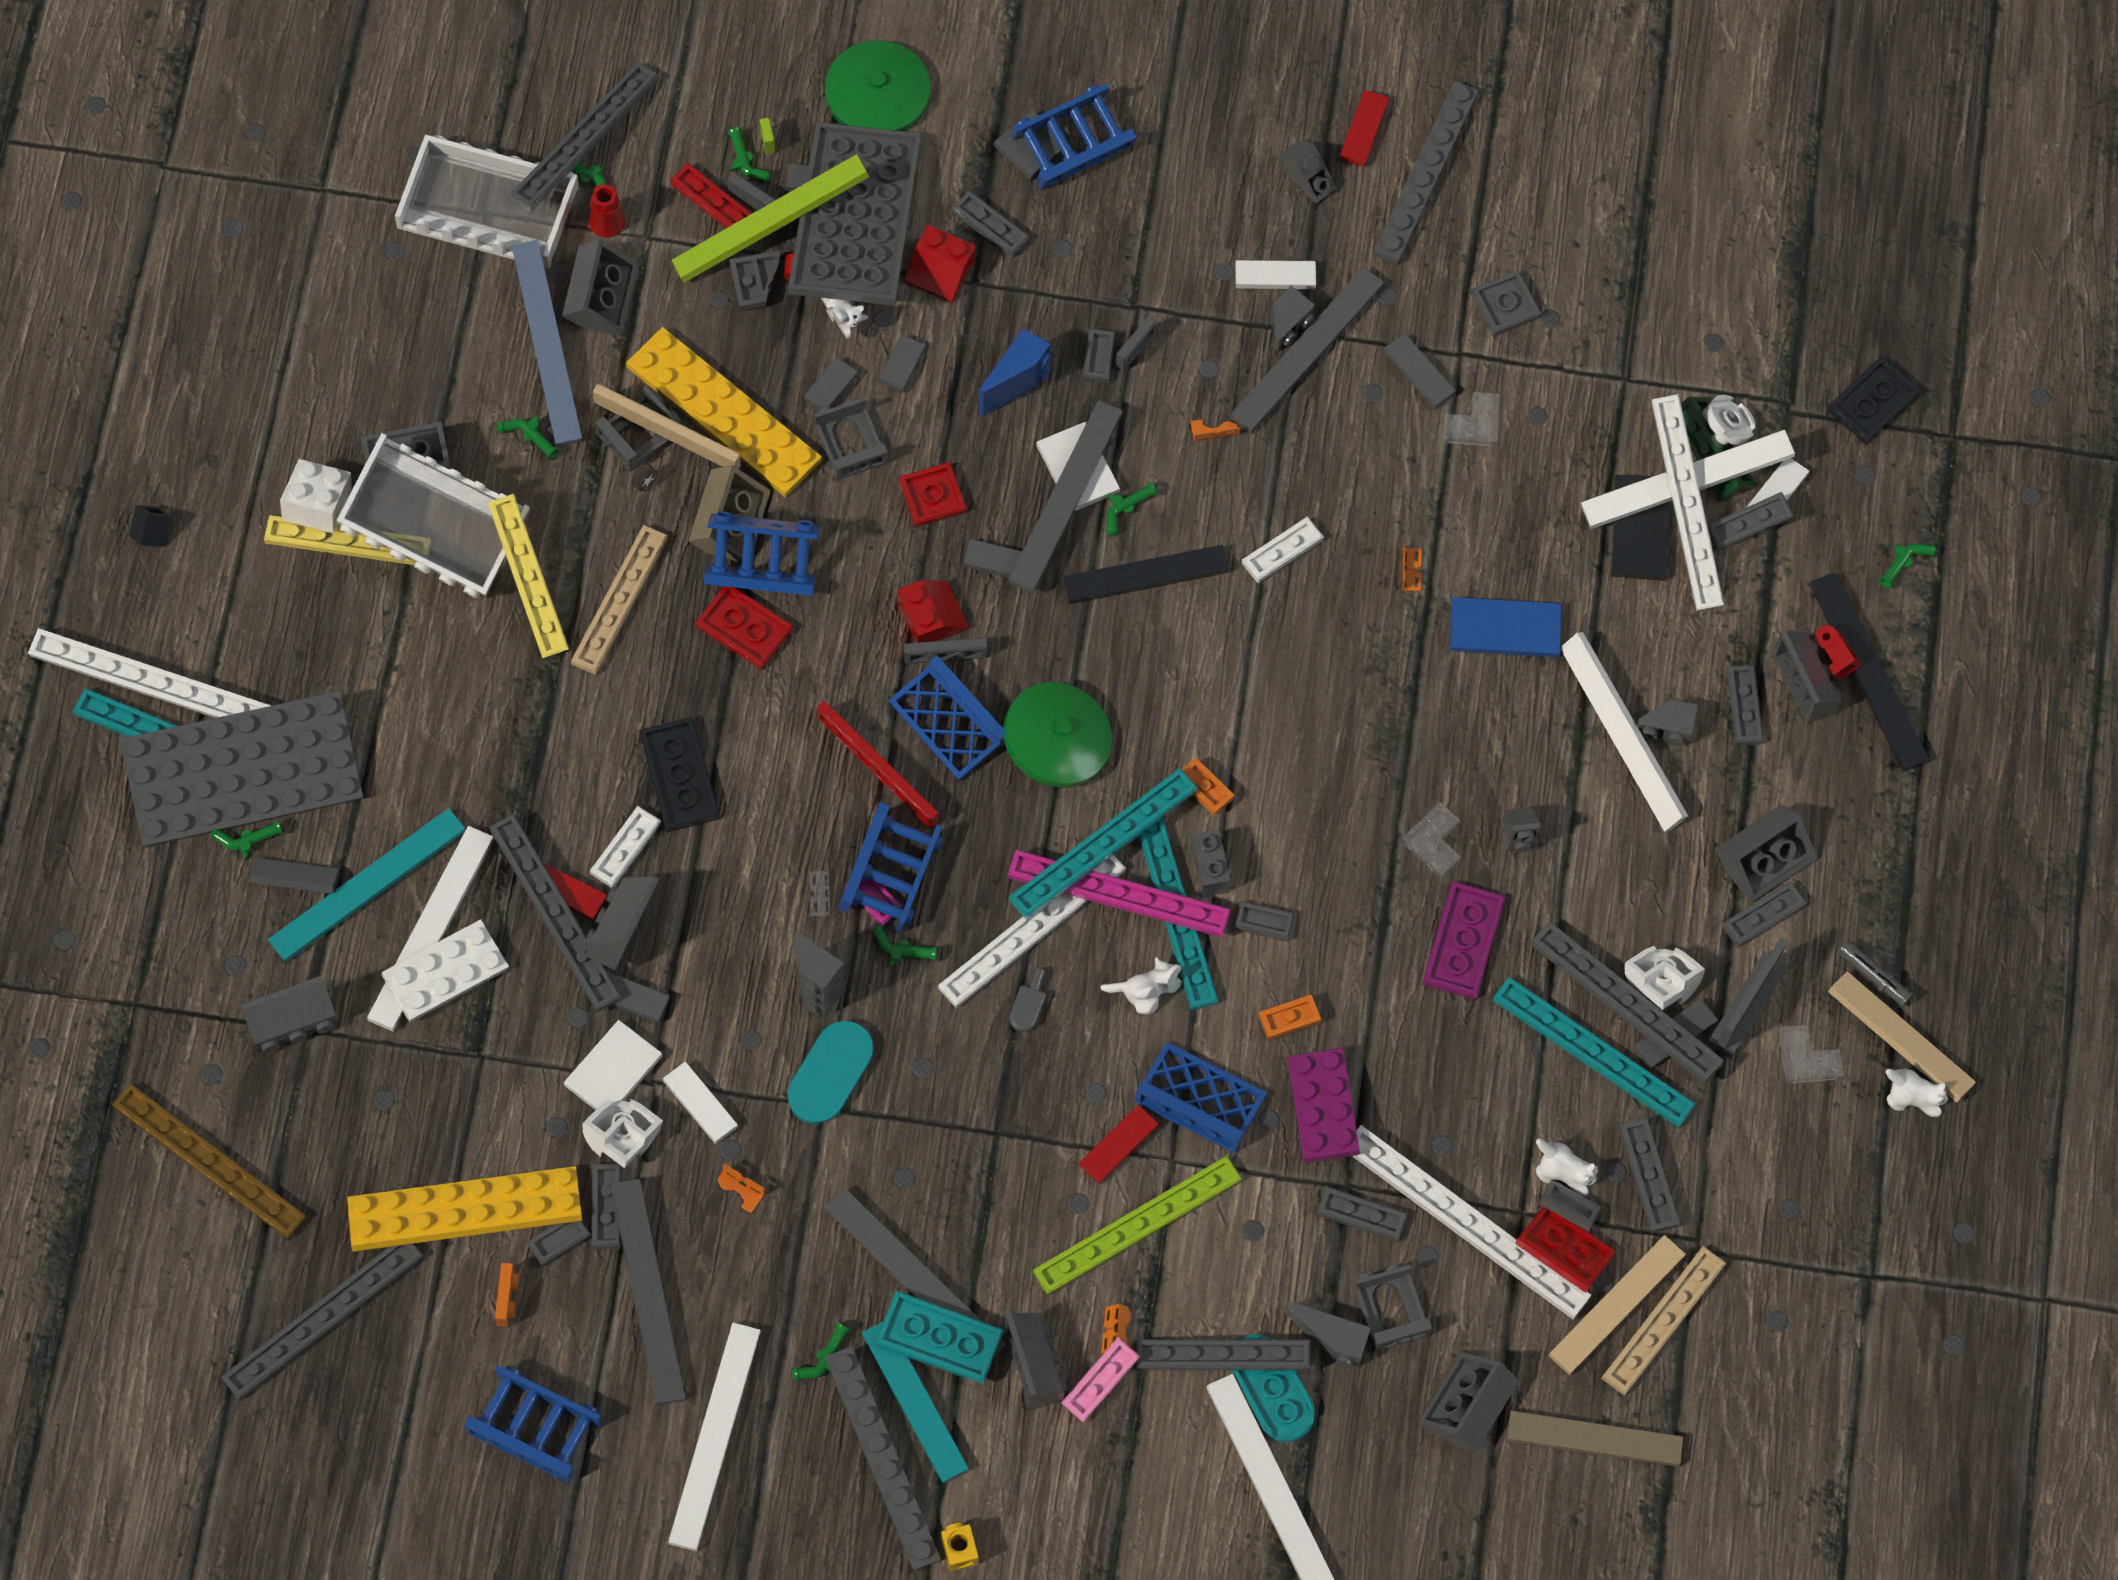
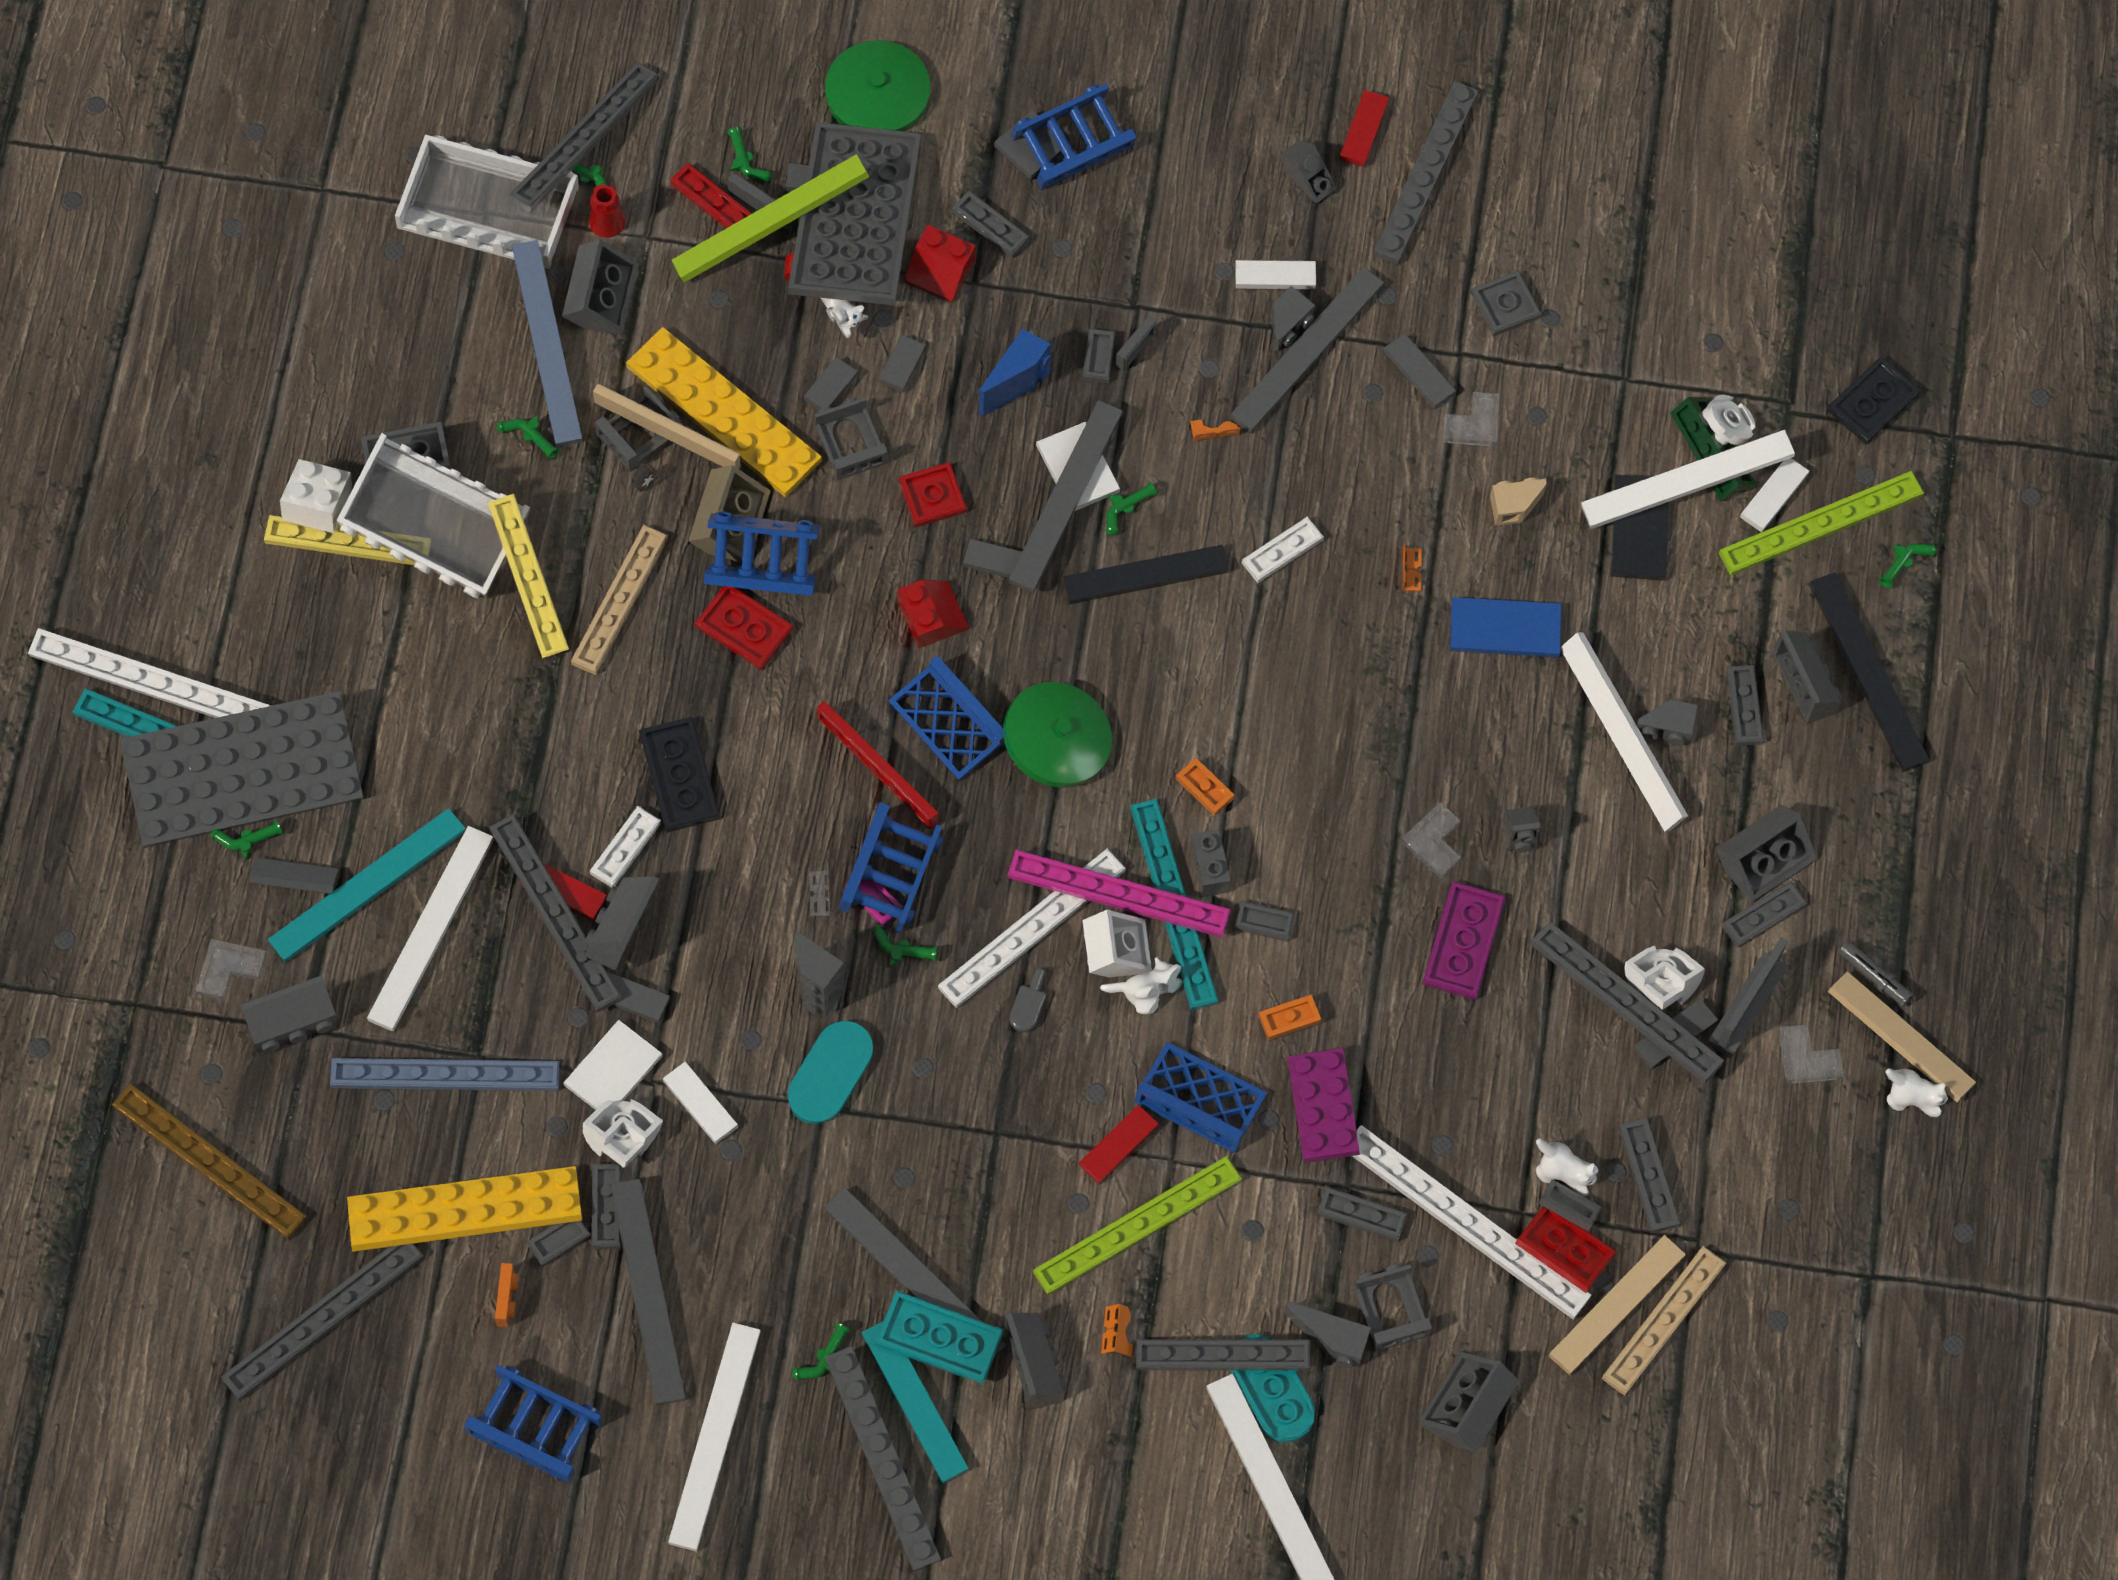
(150, 525): black panel -> none
(225, 960): none -> clear plate
(444, 1074): none -> sand blue tile
(445, 970): white plate -> none
(750, 1197): orange piece -> none
(754, 278): dark grey wing -> none
(767, 136): lime tile -> none
(946, 650): dark grey tile -> none
(959, 1559): yellow brick -> none
(1100, 1379): bright pink tile -> none
(1103, 844): teal tile -> none
(1116, 944): none -> white slope
(1515, 500): none -> tan slope
(1594, 1052): teal tile -> none
(1594, 1438): dark tan tile -> none
(1687, 502): white tile -> none
(1750, 521): dark grey tile -> none
(1821, 523): none -> lime tile
(1839, 651): red leg -> none

